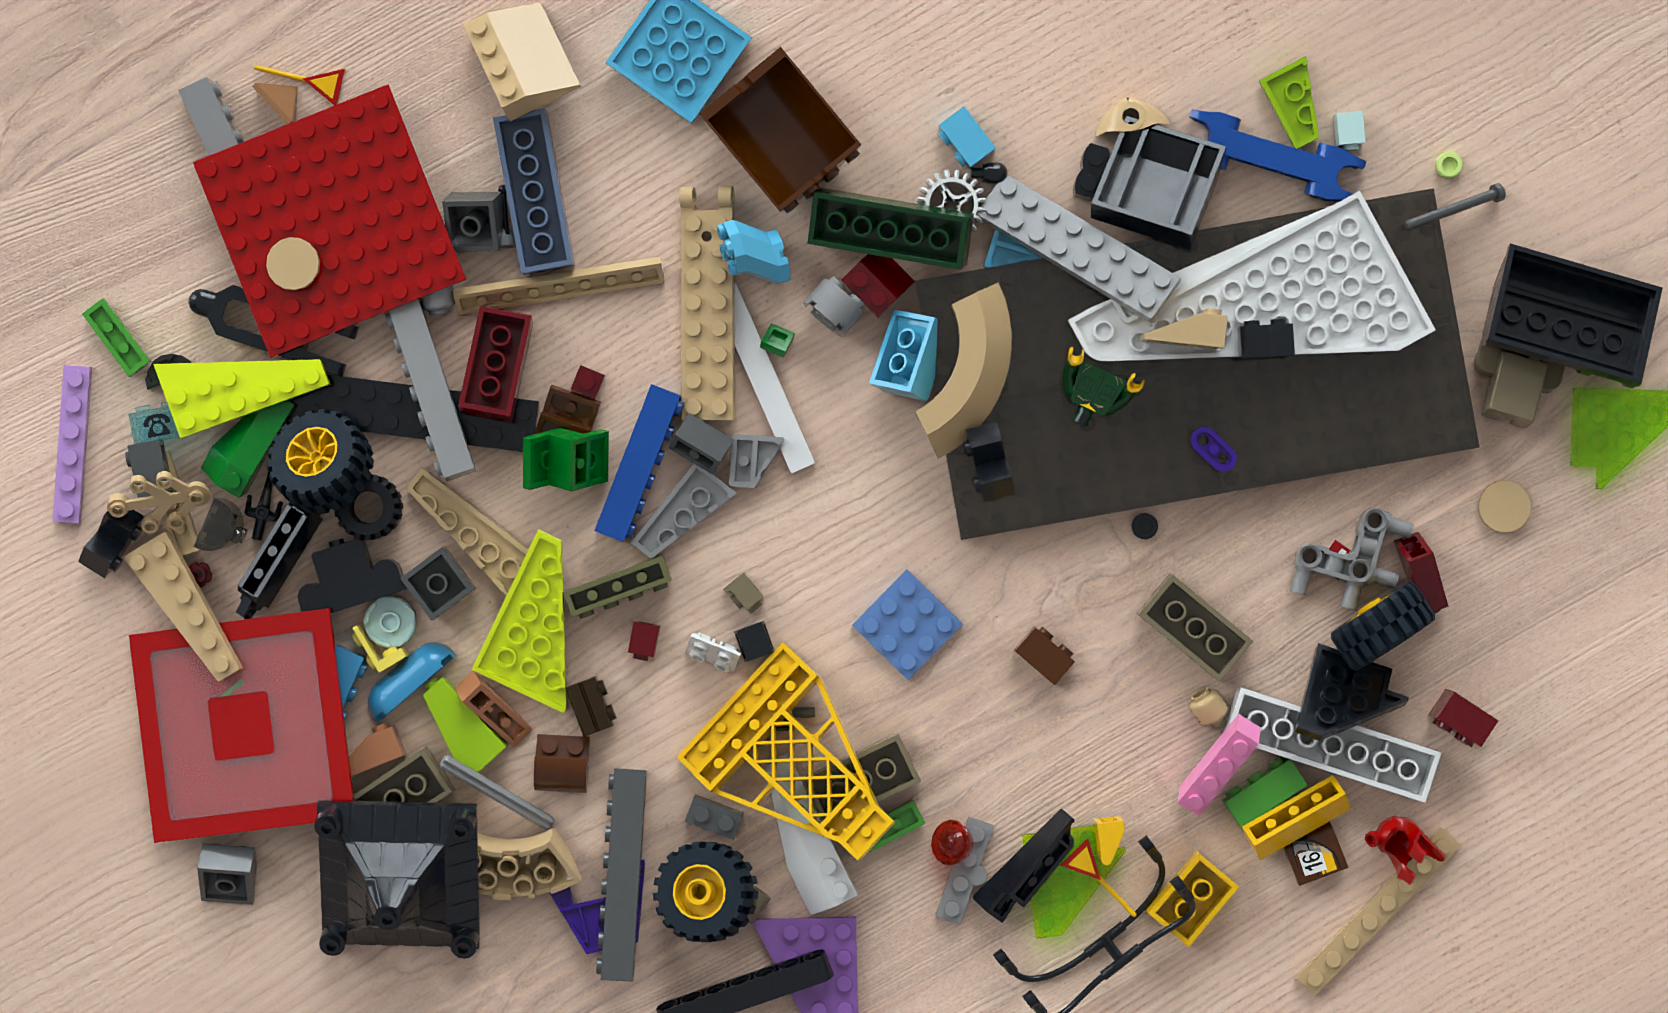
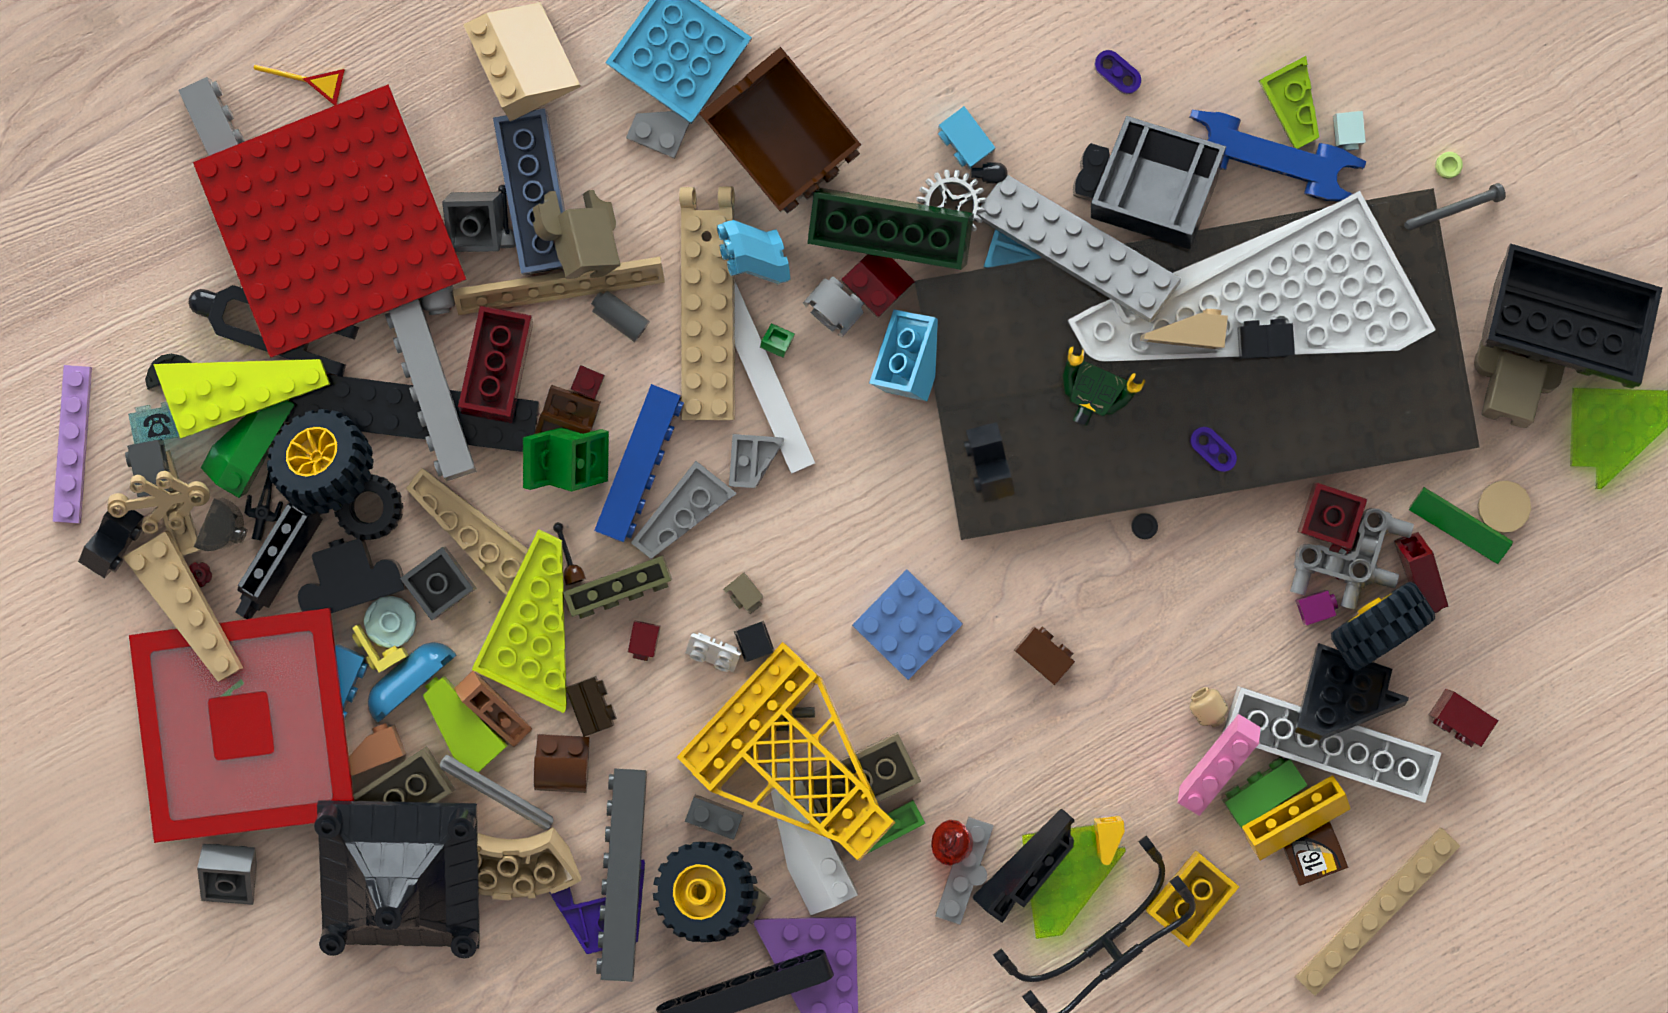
(116, 337): bright green plate -> none
(280, 98): medium nougat slope -> none
(293, 263): tan tile -> none
(572, 573): none -> hinge
(580, 235): none -> dark tan piece
(619, 315): none -> dark grey brick
(659, 131): none -> light grey wing
(701, 443): dark grey brick -> none
(977, 374): tan brick -> none
(1084, 862): piece -> none
(1113, 120): tan piece -> none
(1119, 70): none -> dark purple plate
(1194, 627): dark tan brick -> none
(1317, 607): none -> magenta brick
(1332, 515): none -> dark red brick
(1401, 840): red piece -> none
(1460, 525): none -> green tile

